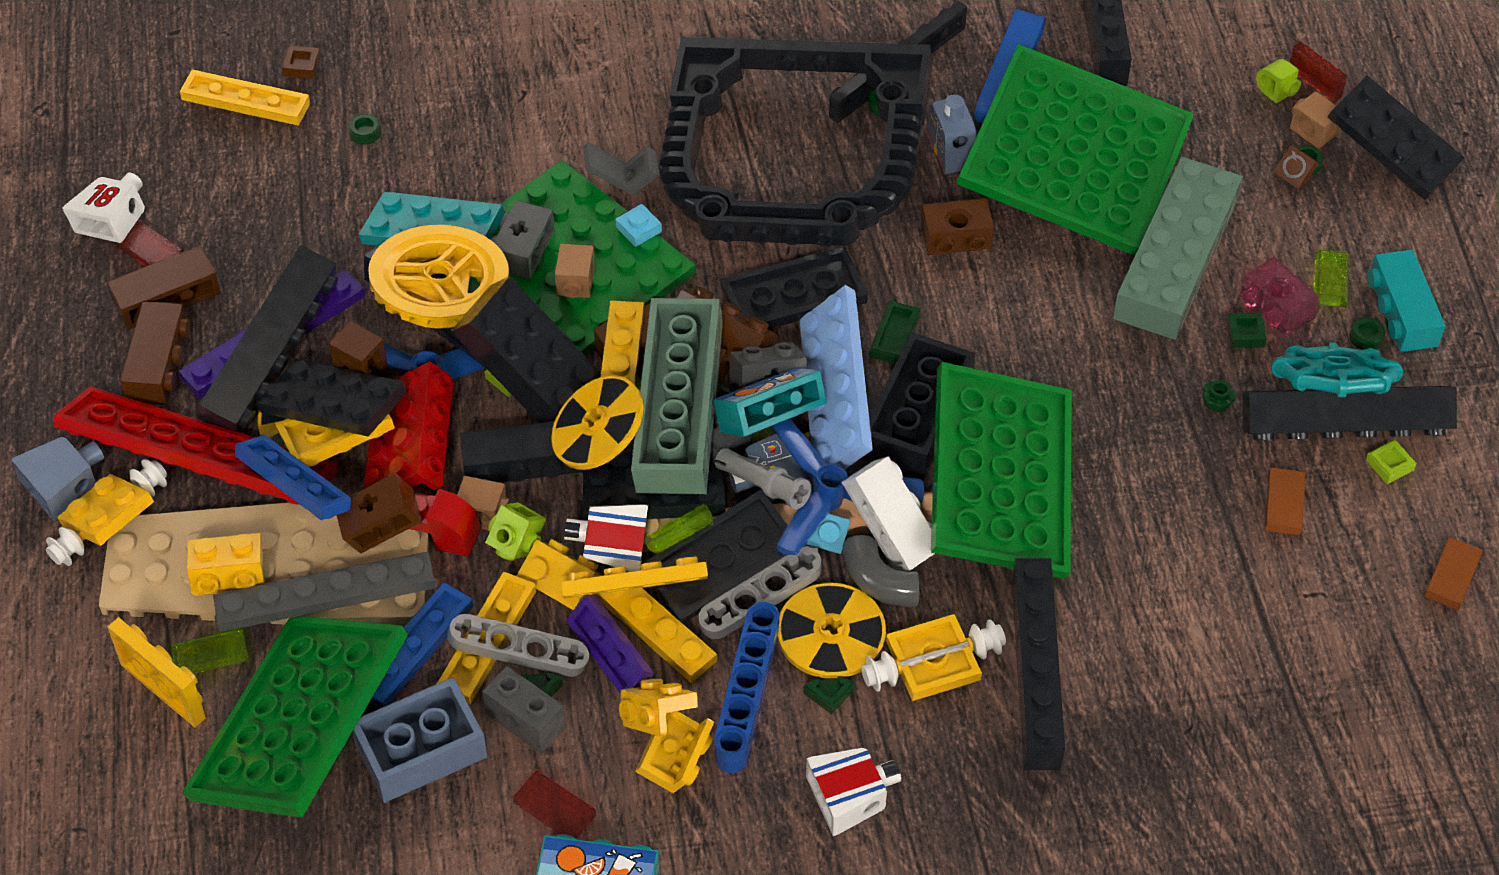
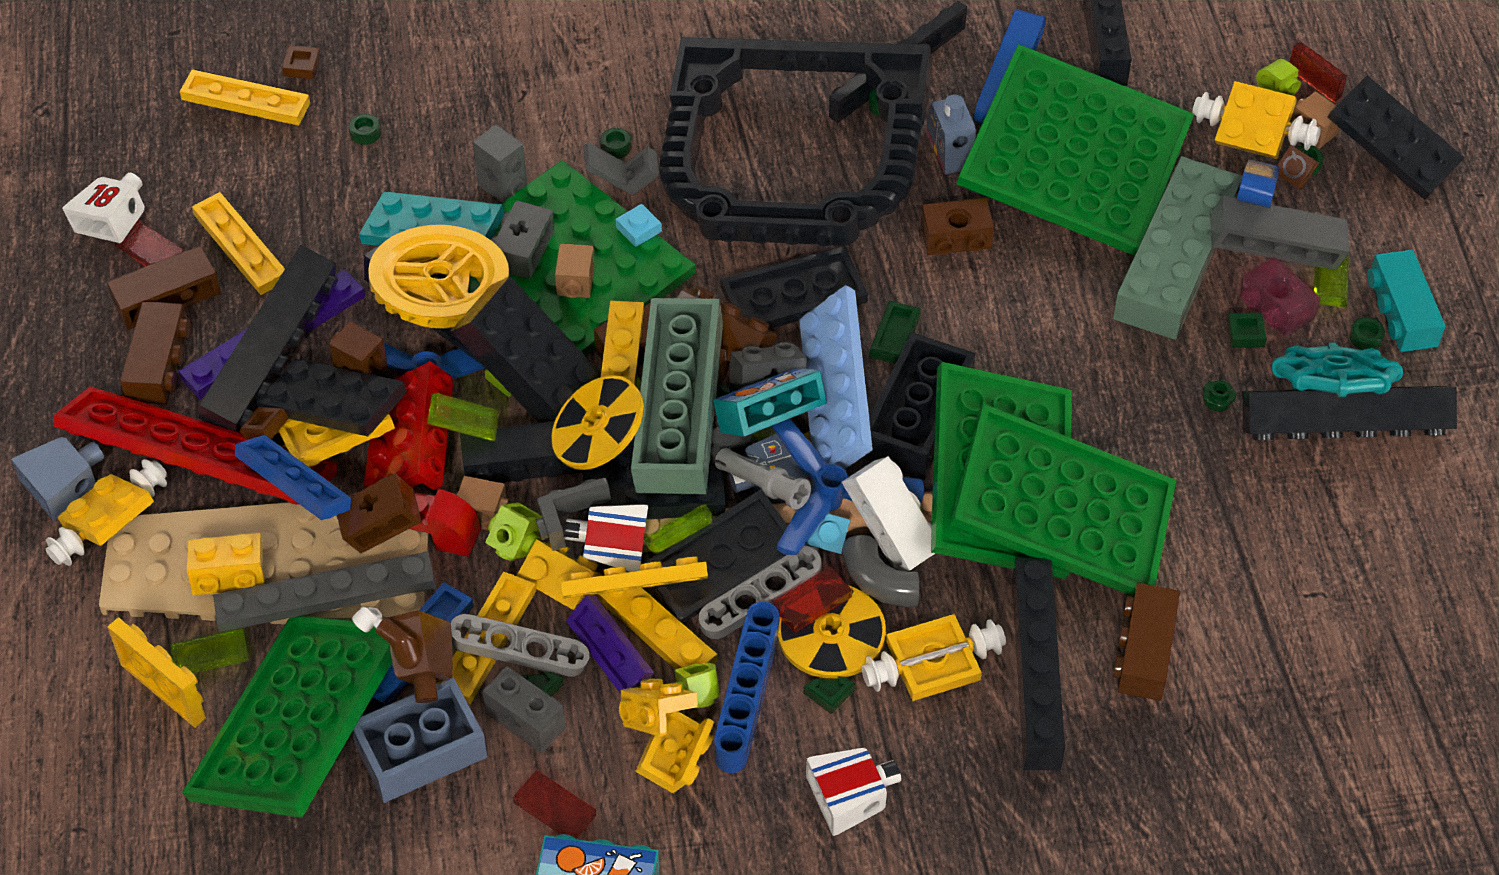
(239, 242): none -> yellow plate
(264, 422): none -> reddish brown tile
(418, 647): none -> reddish brown torso
(463, 416): none -> clear neon green tile
(499, 163): none -> dark grey brick
(567, 501): none -> dark grey bracket
(616, 142): none -> dark green tile
(700, 679): none -> lime plate
(812, 599): none -> clear red tile
(1063, 501): none -> green plate
(1147, 641): none -> reddish brown brick
(1256, 120): none -> yellow plate
(1258, 183): none -> blue beam
(1279, 233): none -> dark grey brick
(1285, 501): dark orange tile -> none
(1391, 461): lime tile -> none
(1453, 573): dark orange tile -> none

